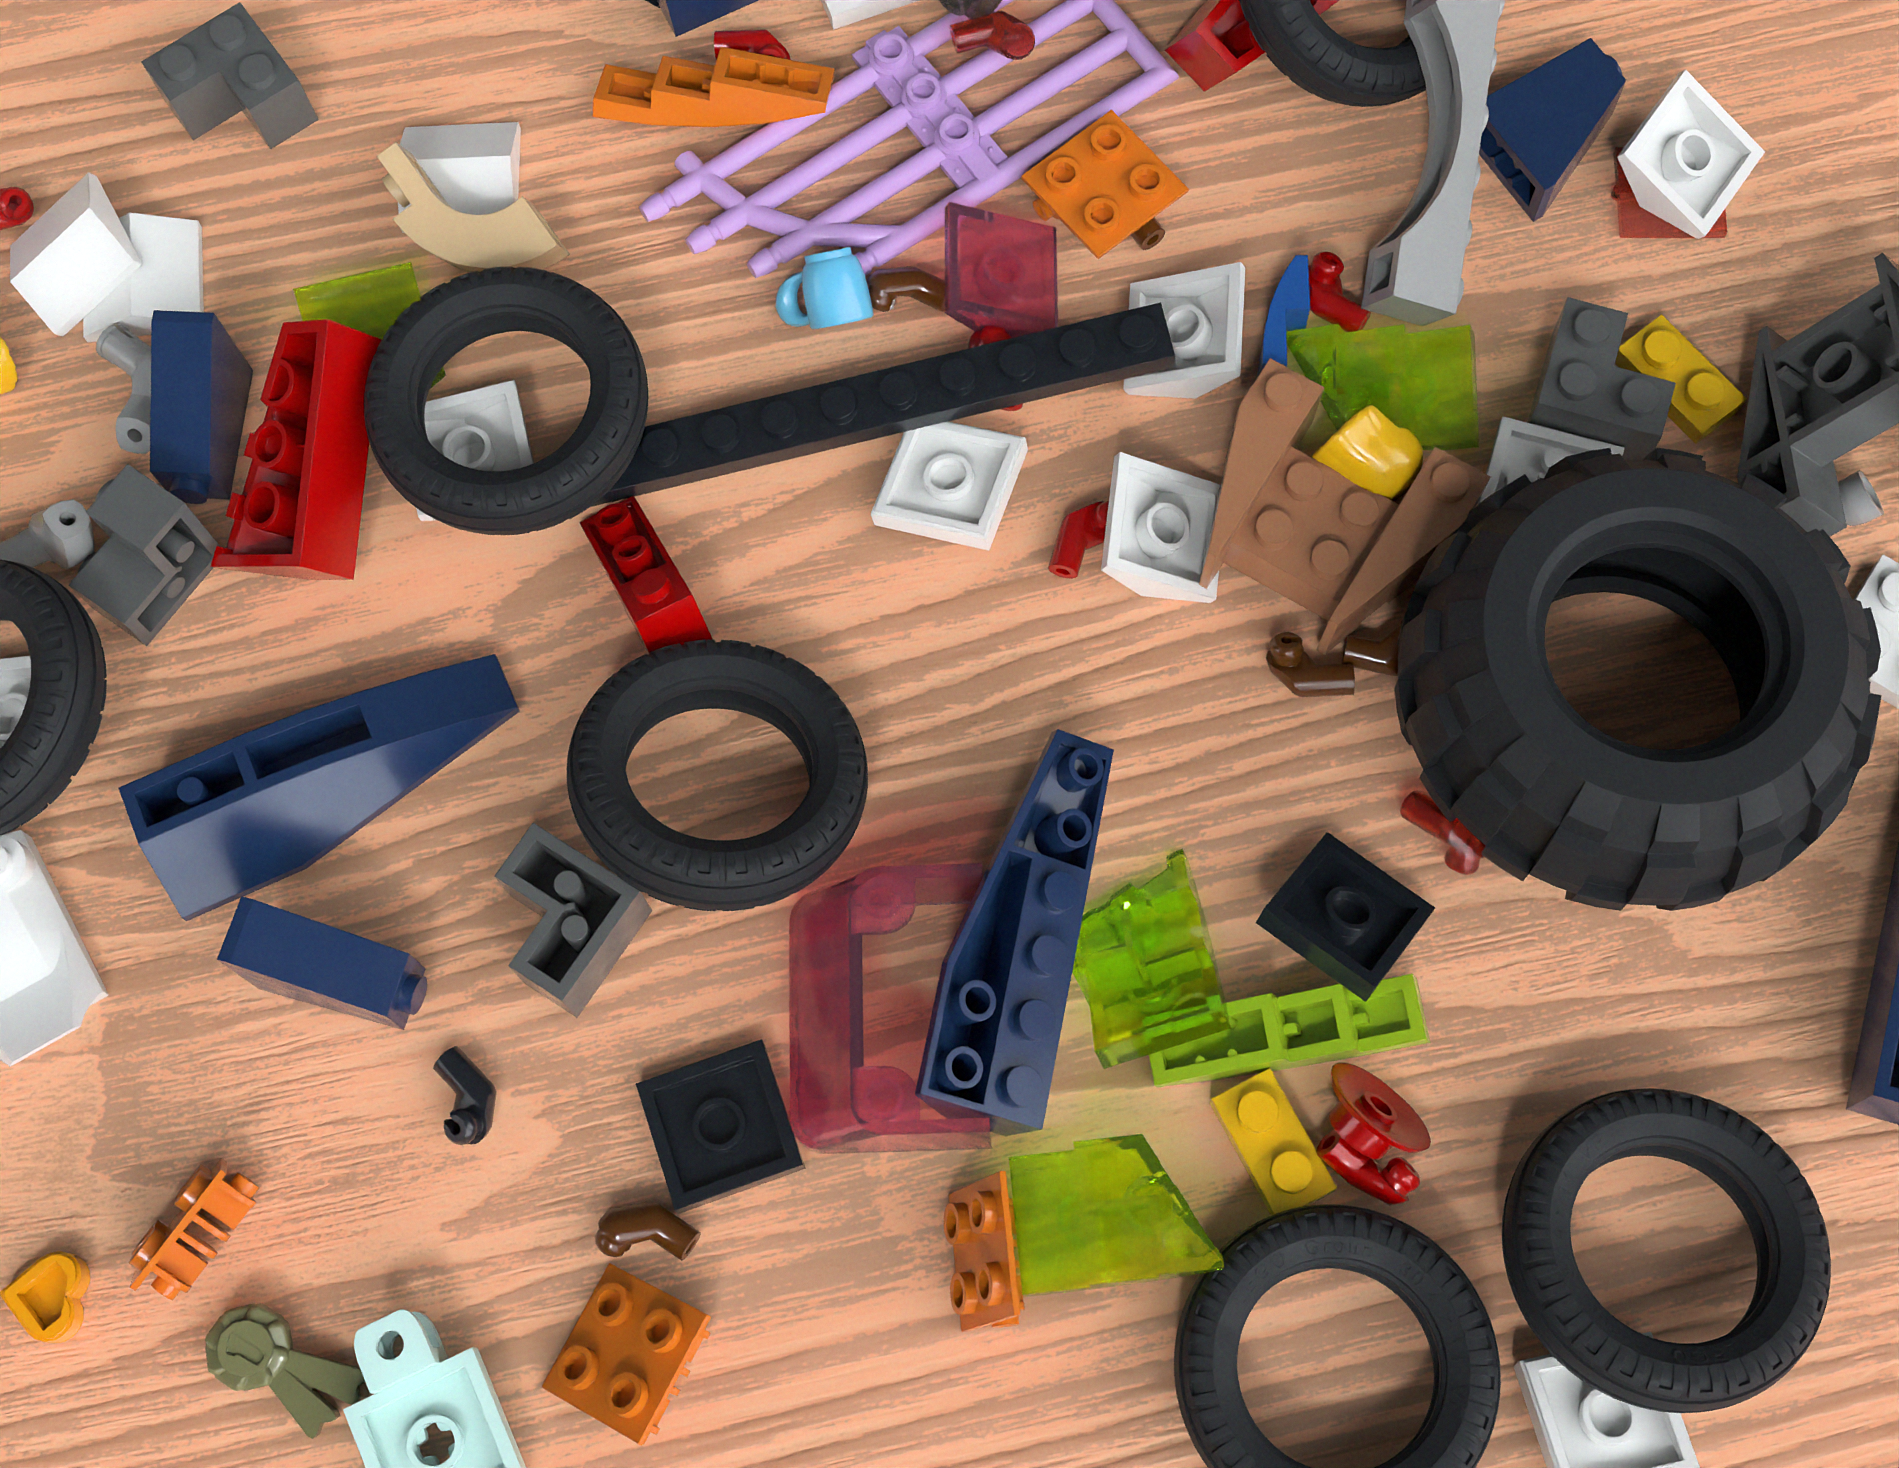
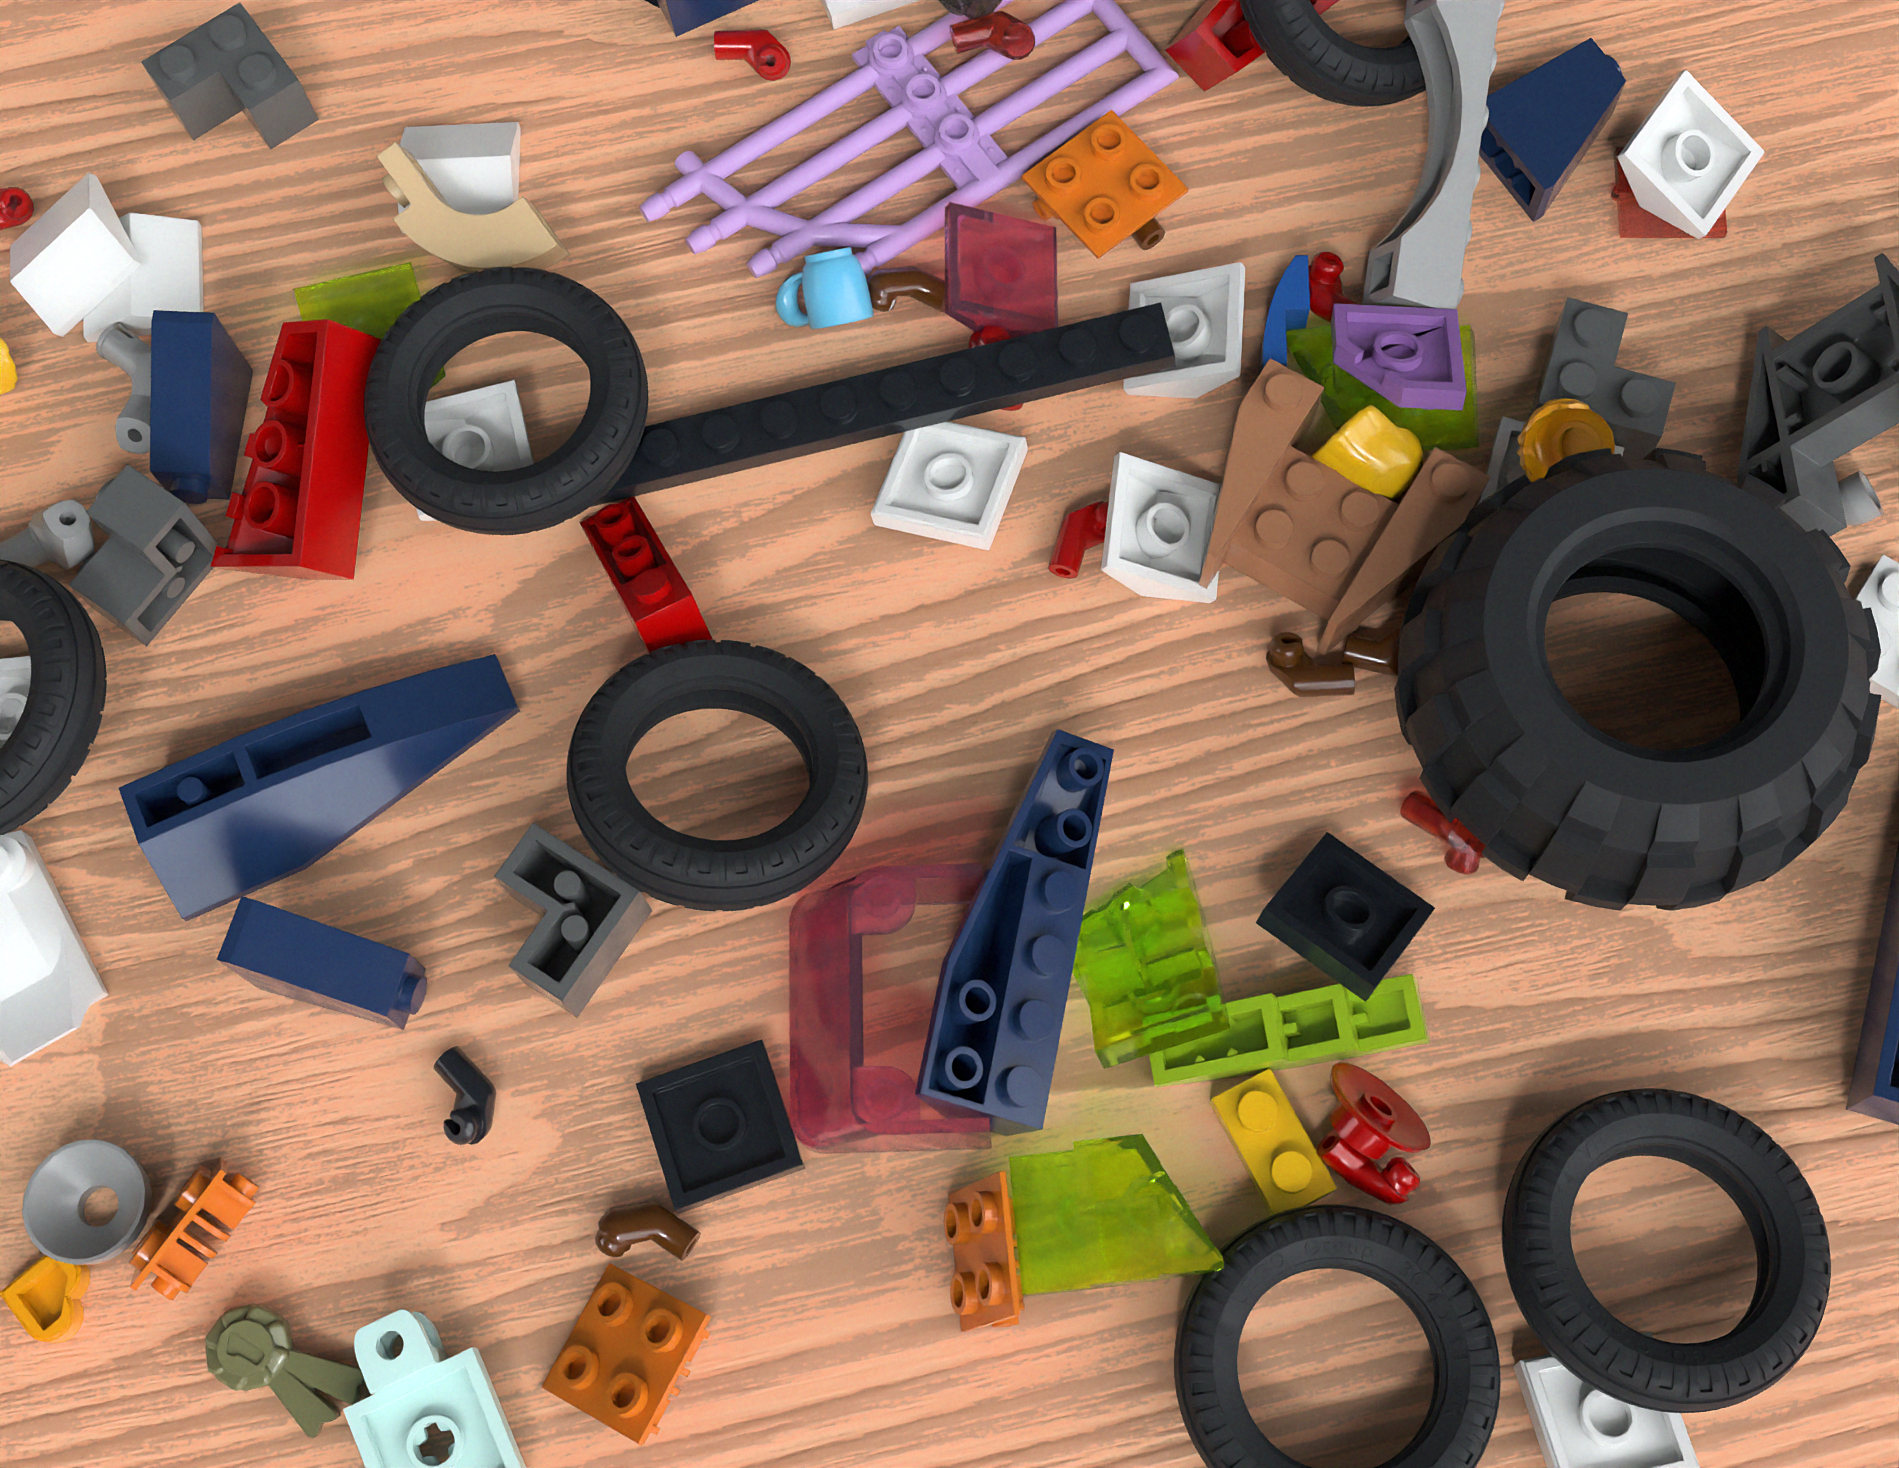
(58, 1197): none -> light grey piece
(734, 92): orange slope -> none
(1402, 353): none -> medium lavender plate
(1560, 430): none -> light orange hair
(1701, 392): yellow plate -> none

